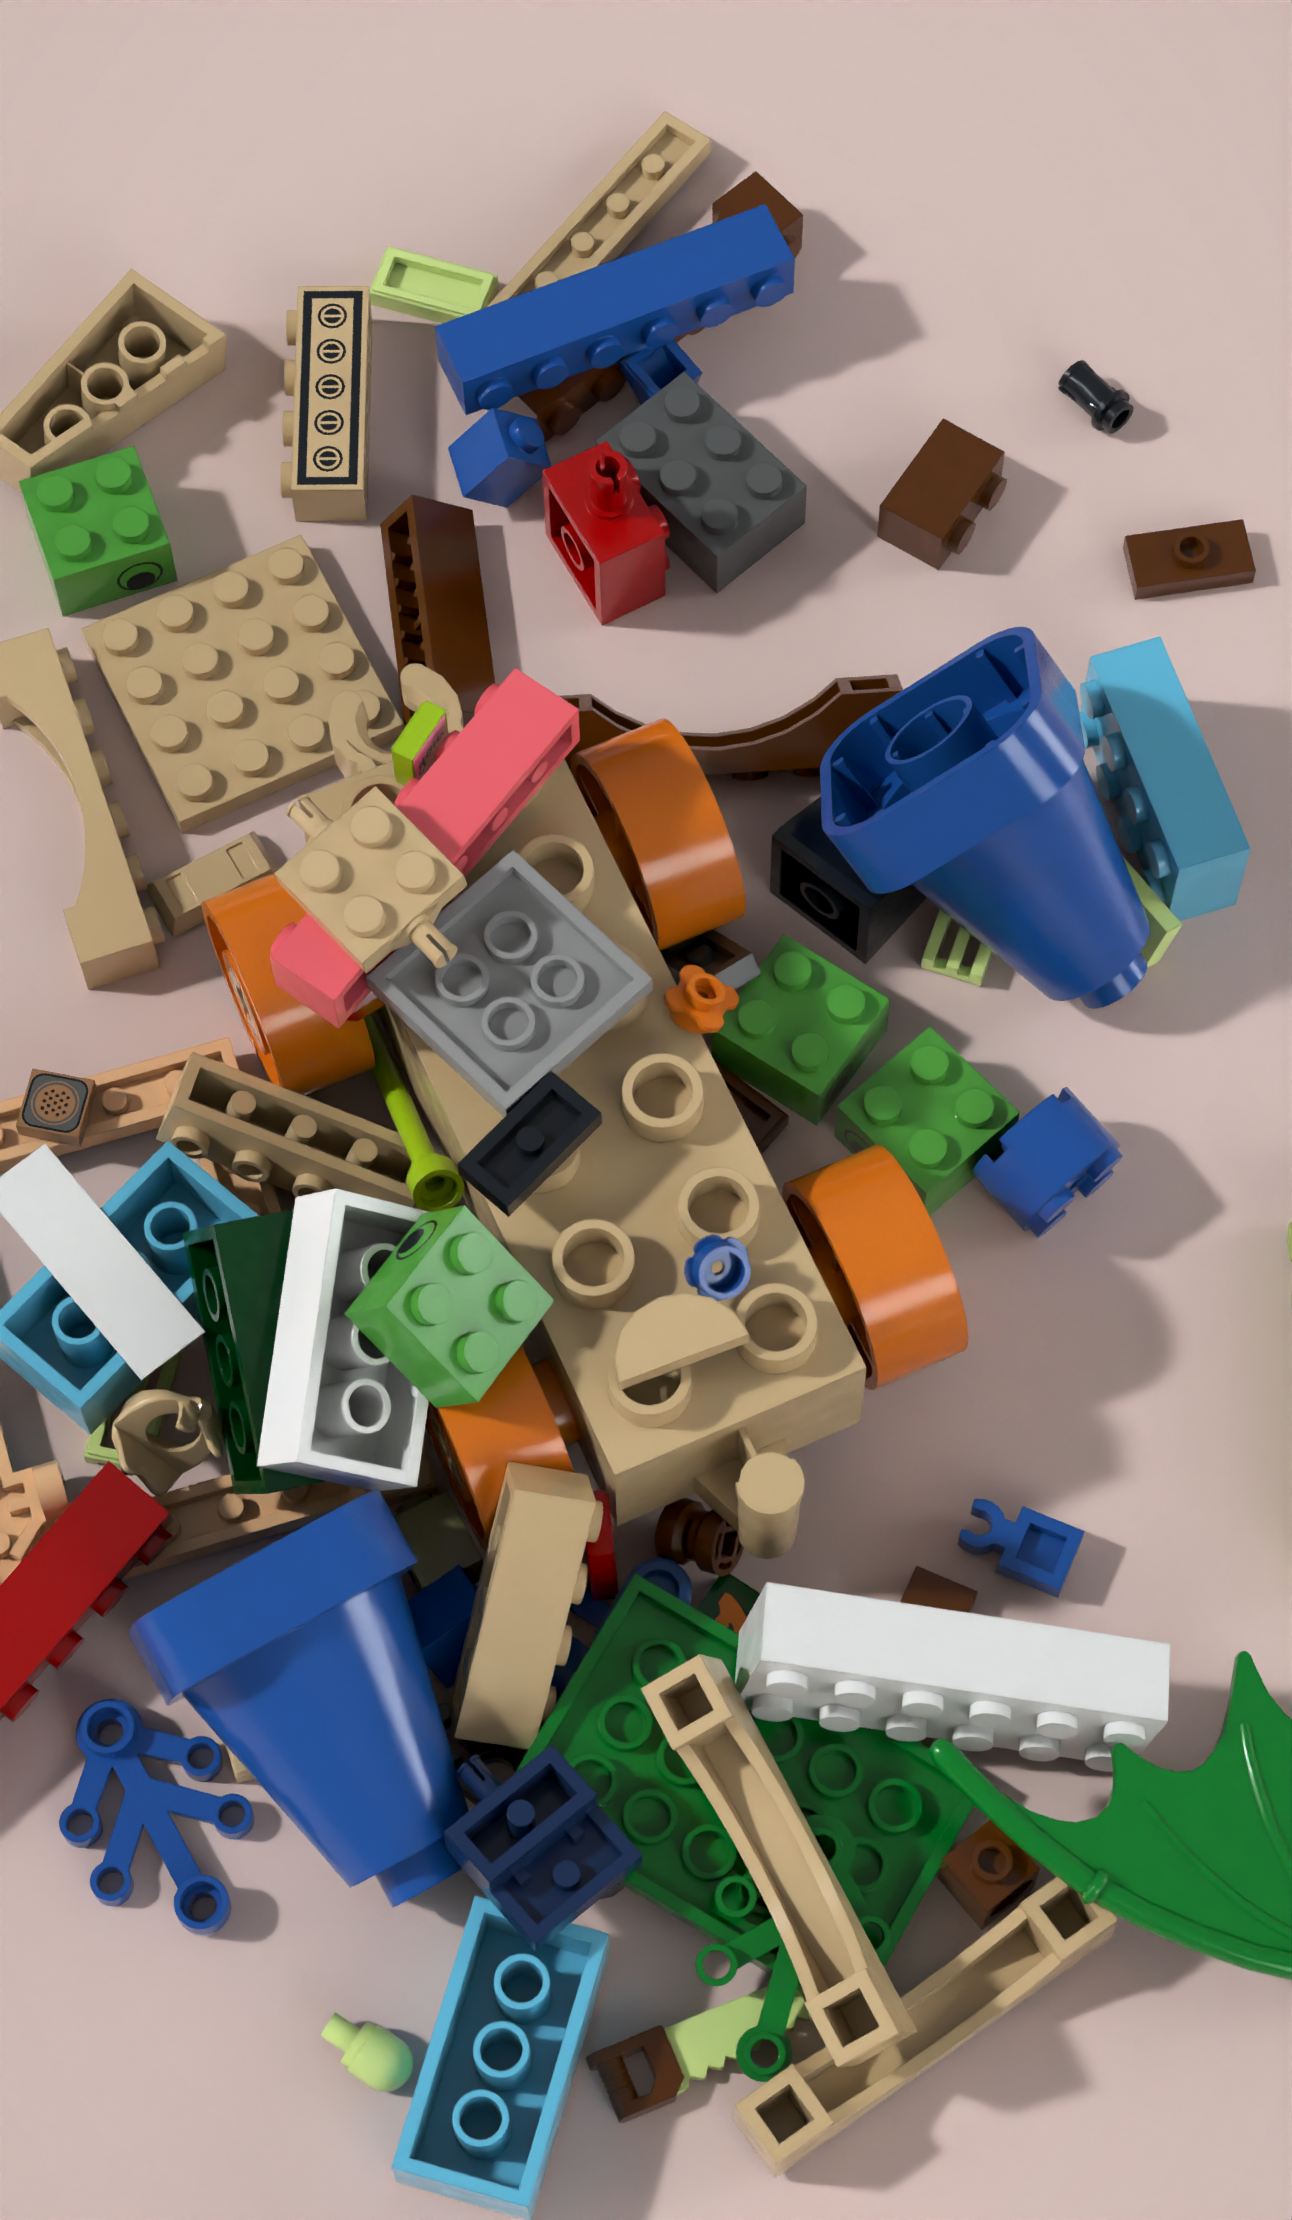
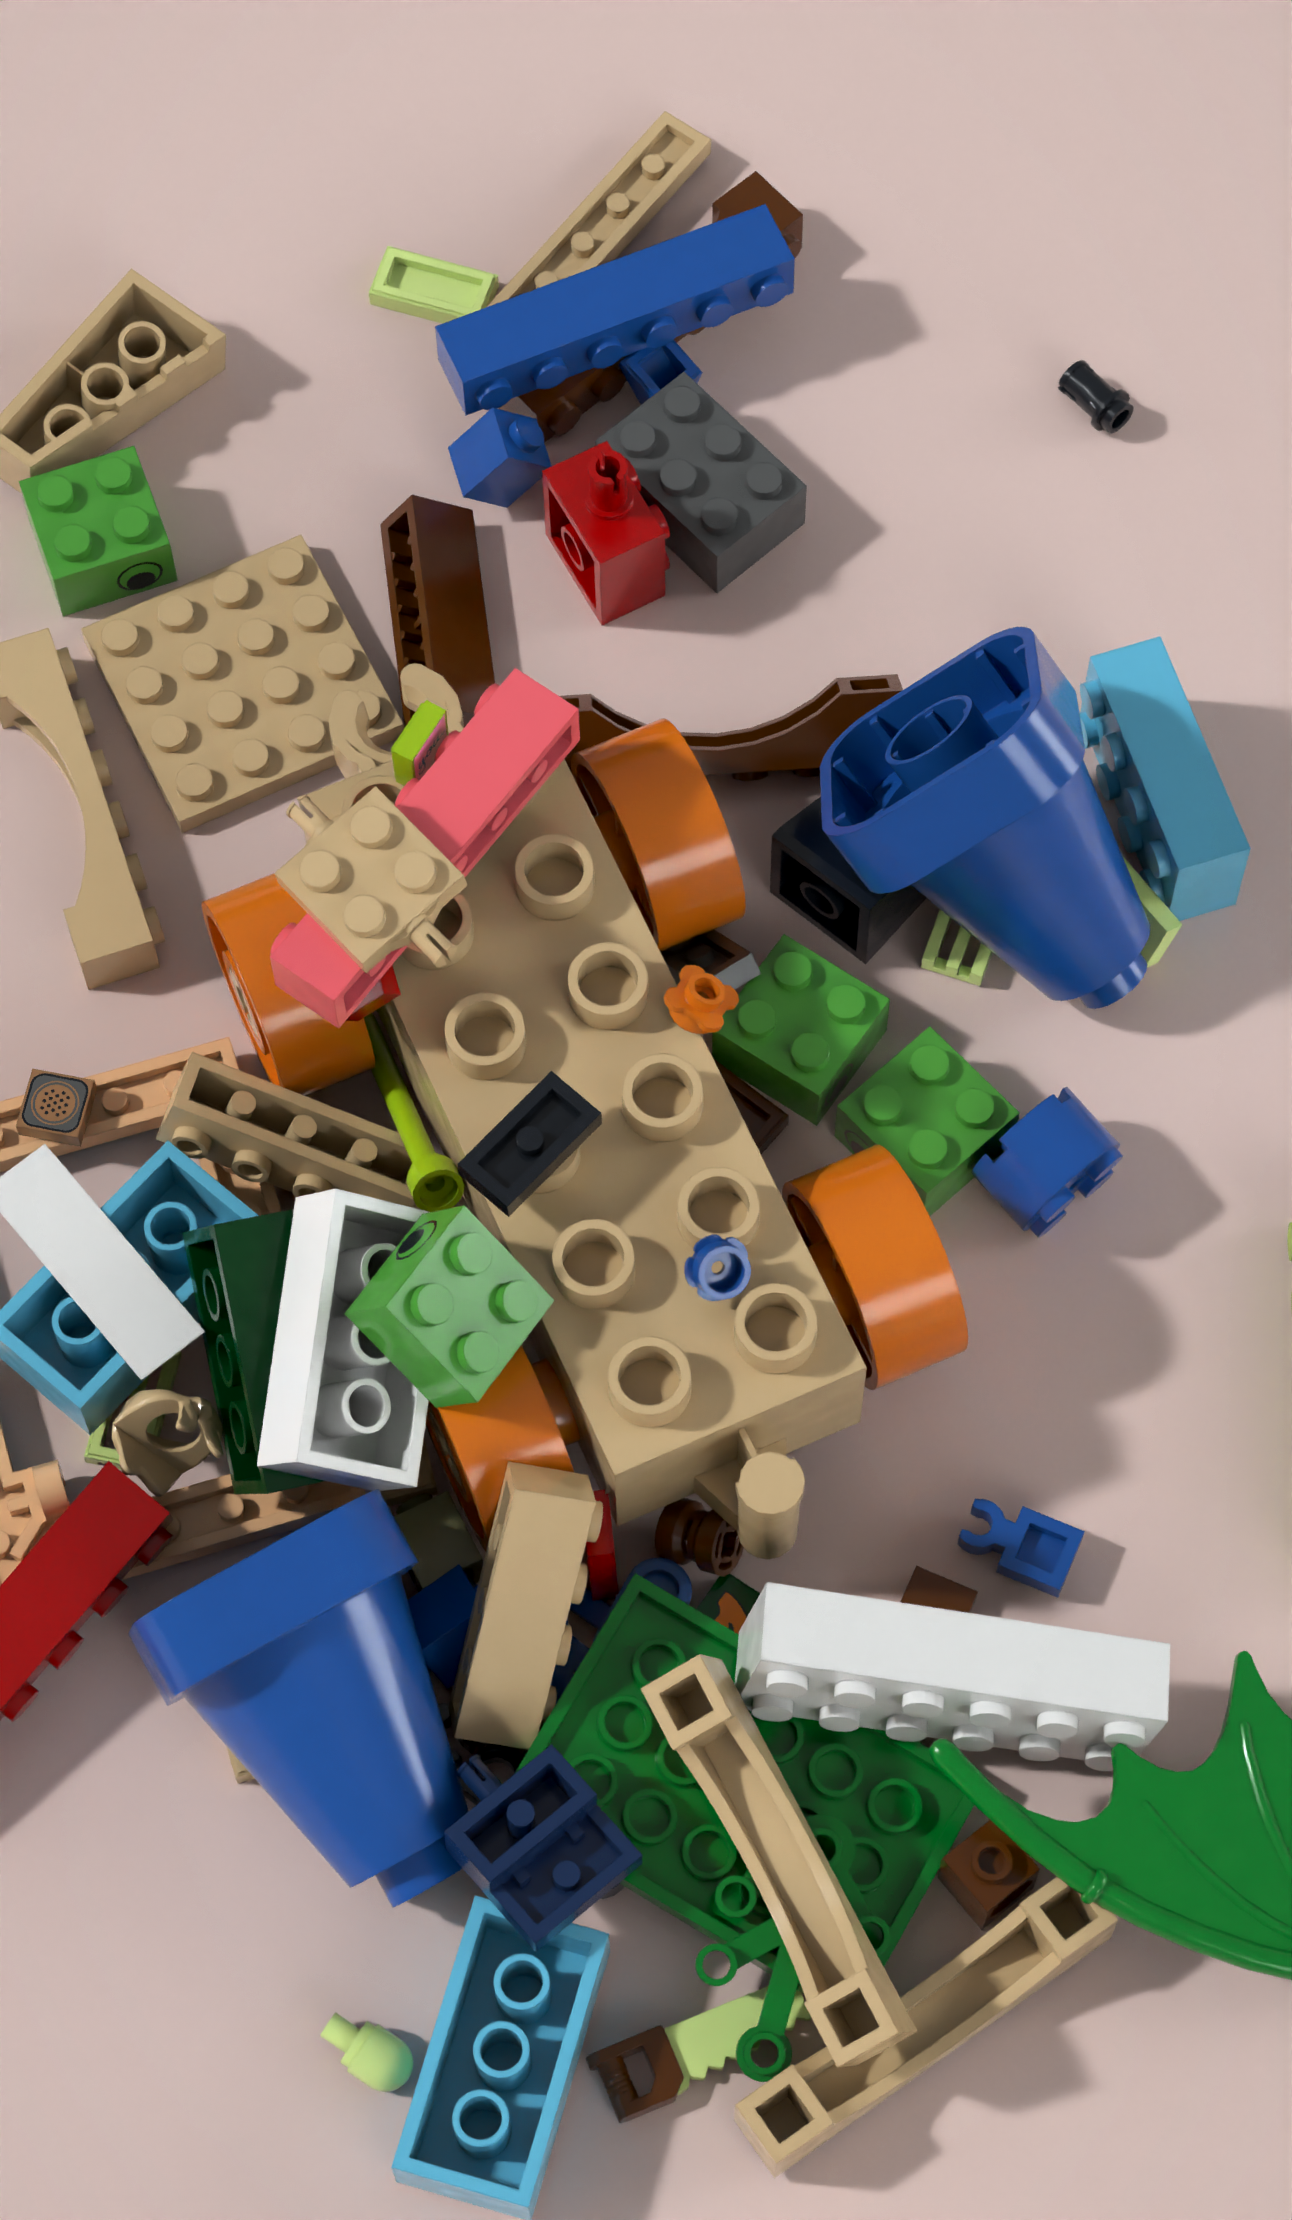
(148, 1806): blue plant -> none
(229, 867): tan tile -> none
(330, 403): tan brick -> none
(522, 990): light grey plate -> none
(673, 1335): tan tile -> none
(942, 495): reddish brown brick -> none
(1189, 559): reddish brown plate -> none

